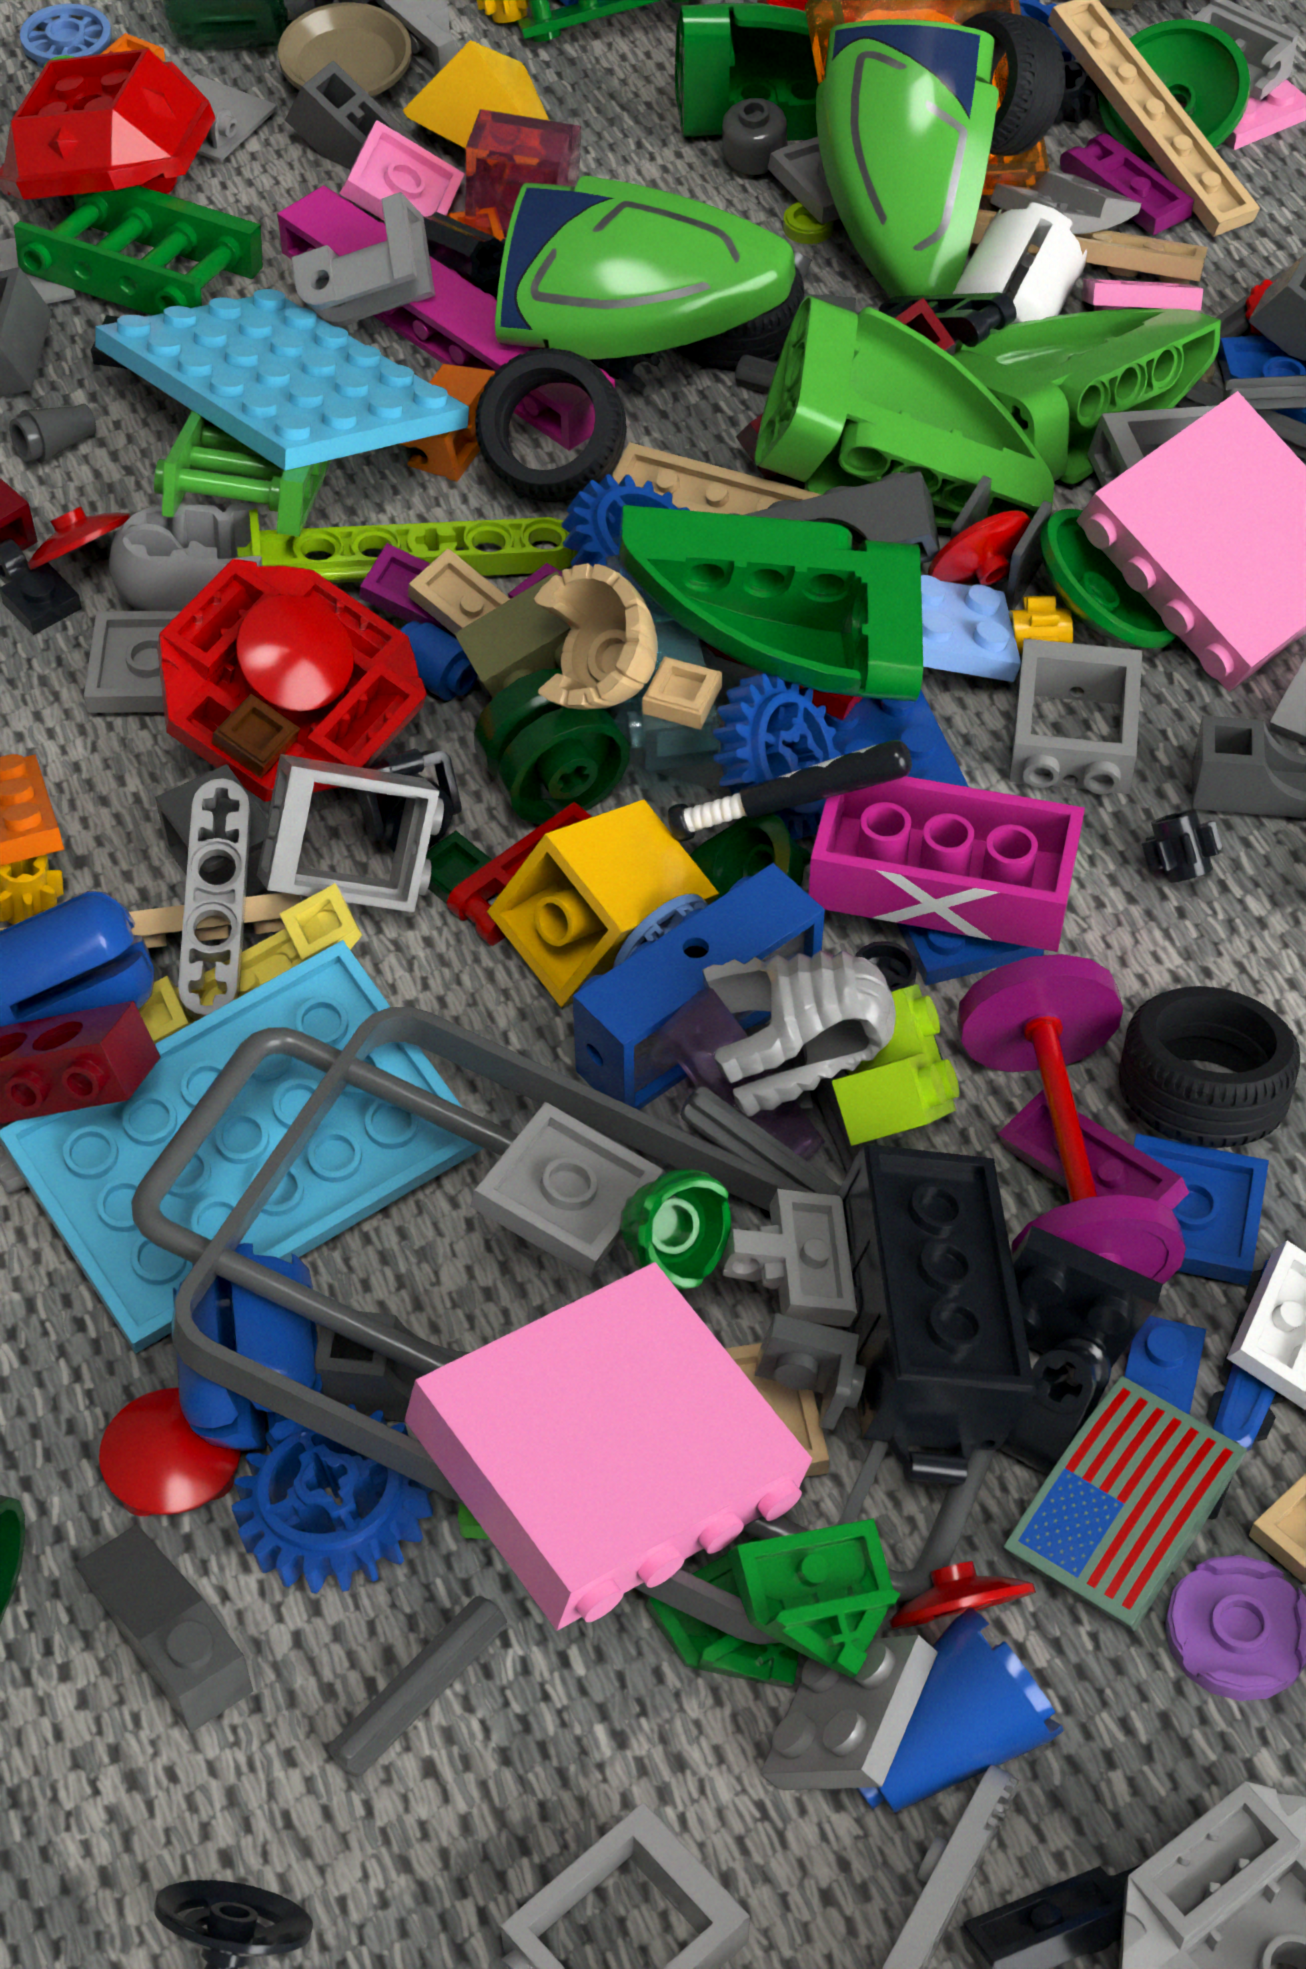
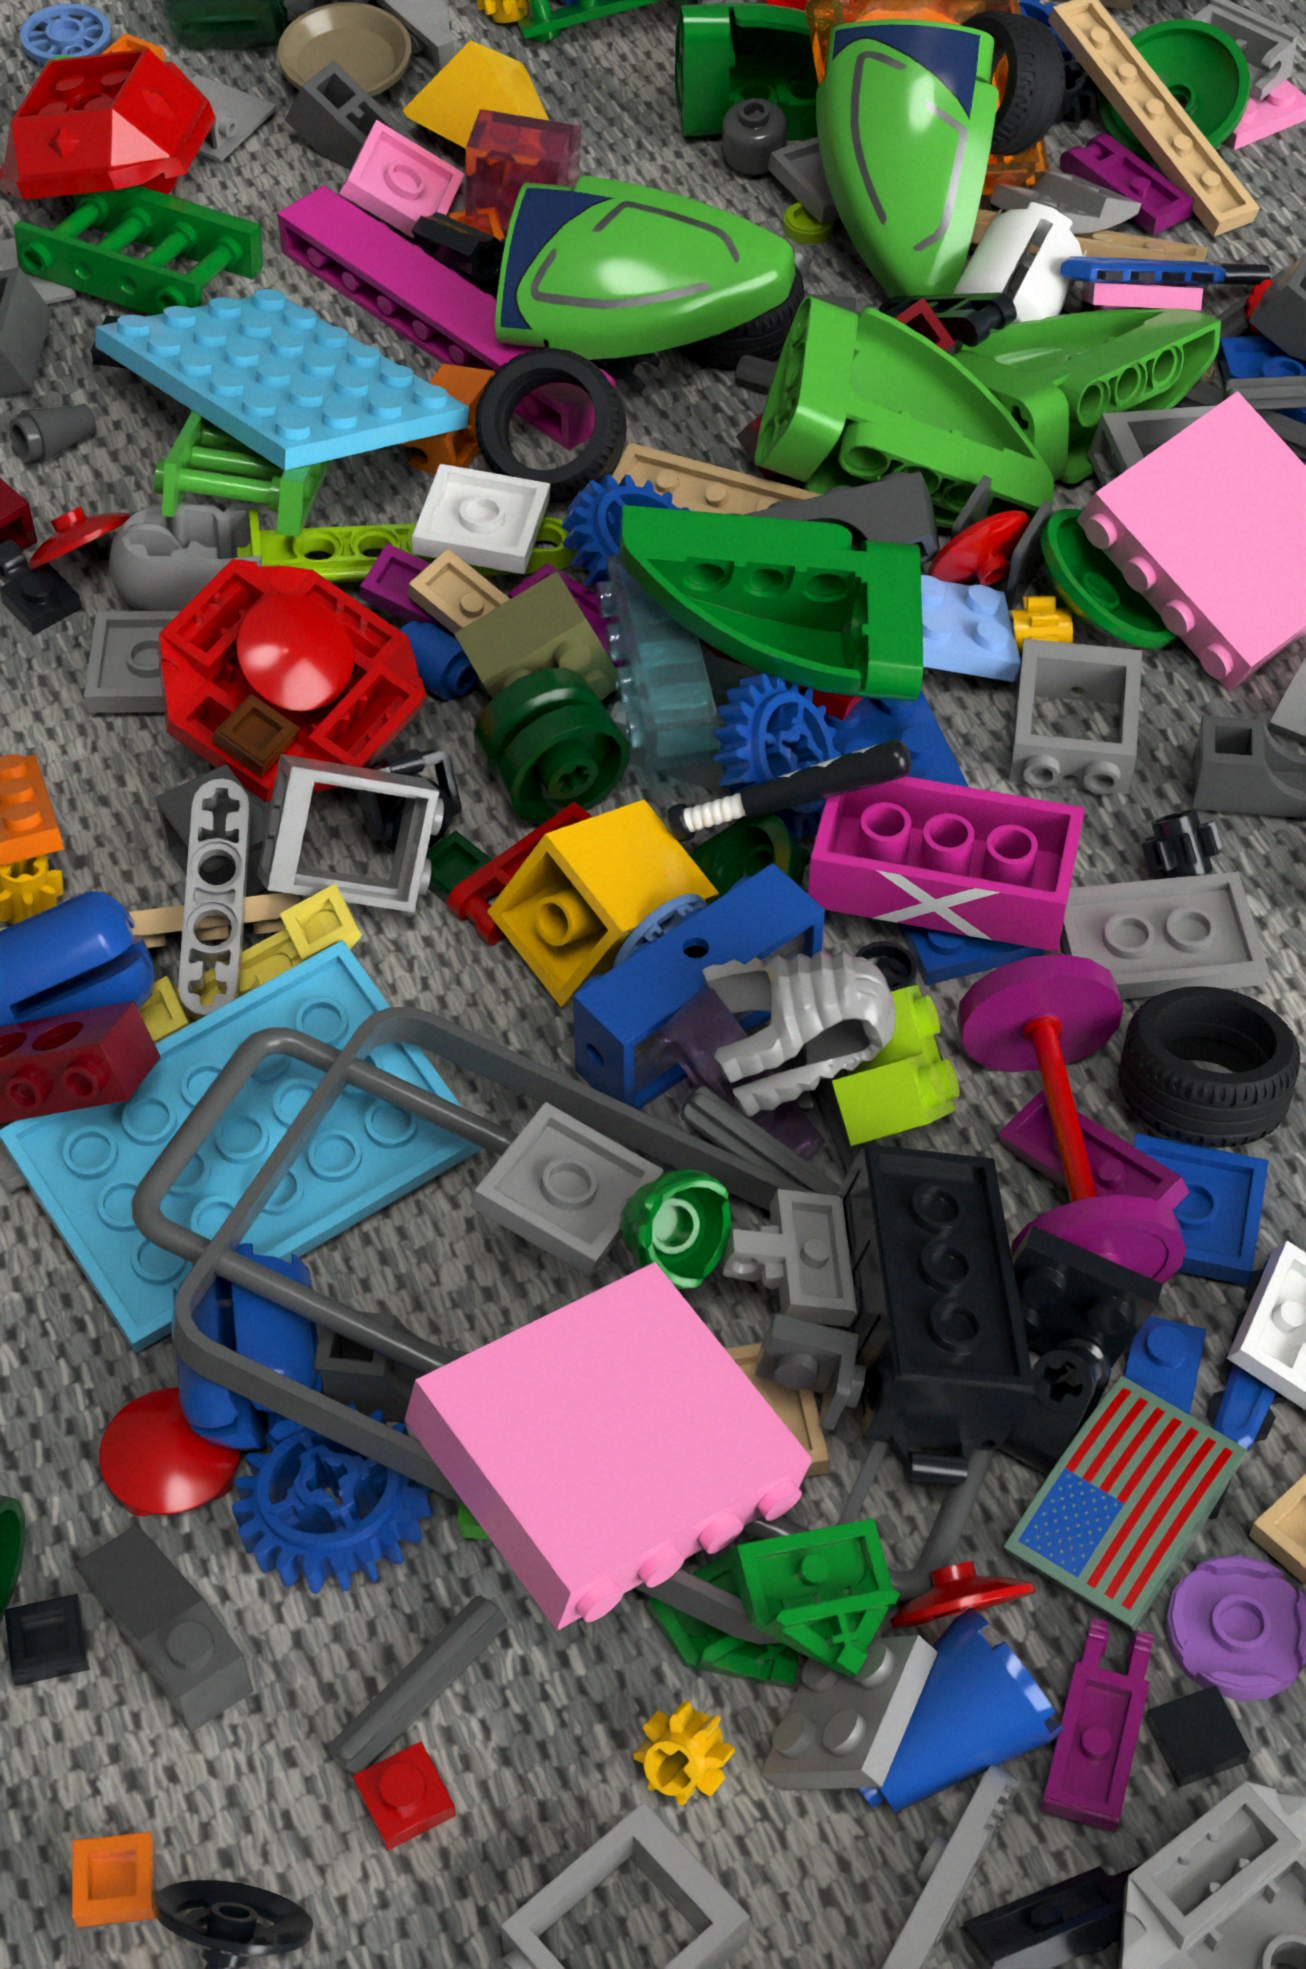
(46, 1639): none -> black tile
(113, 1879): none -> orange plate
(371, 277): light grey piece -> none
(404, 1795): none -> red plate
(481, 518): none -> white plate
(609, 641): tan hair -> none
(682, 693): tan tile -> none
(683, 1753): none -> yellow gear
(1099, 1734): none -> magenta hinge
(1161, 271): none -> blue sword
(1167, 933): none -> light grey plate
(1197, 1736): none -> black tile

